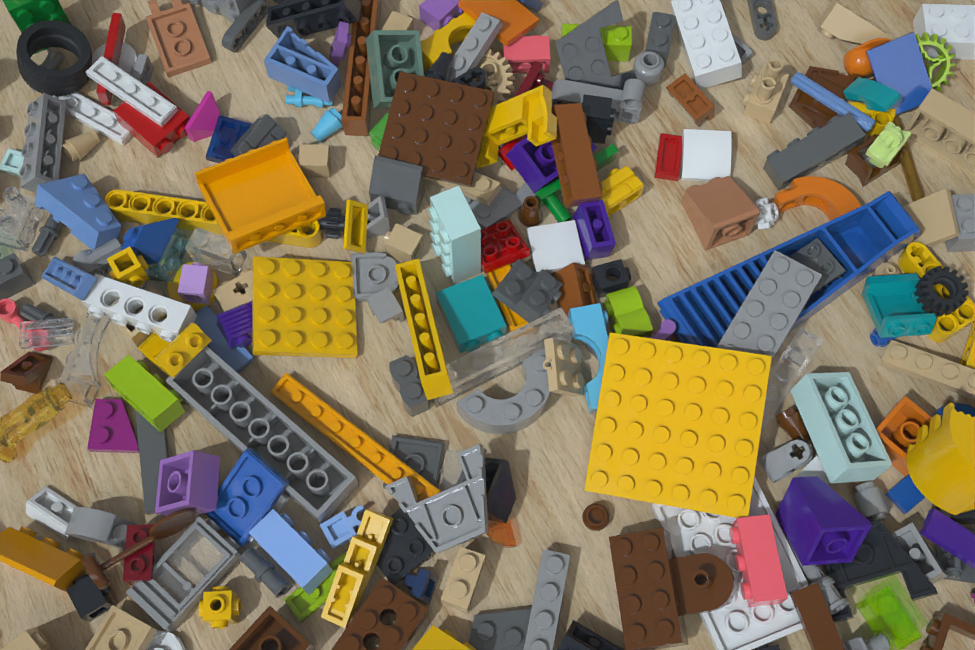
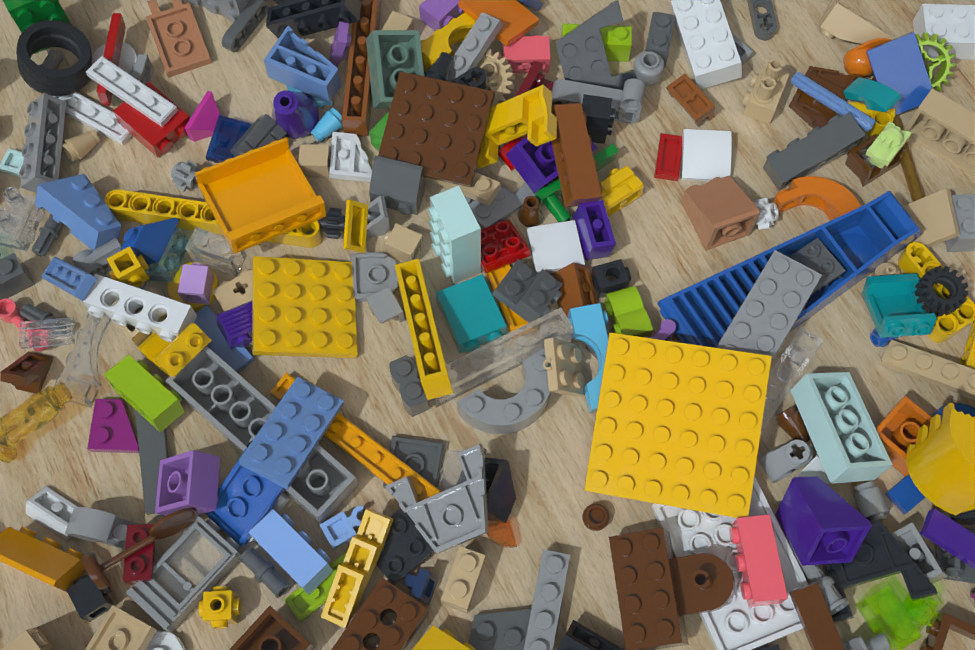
(184, 175): none -> light grey gear
(291, 433): none -> medium blue plate
(295, 113): none -> dark purple cone
(348, 158): none -> white wing
(921, 611): none -> clear neon green bracket

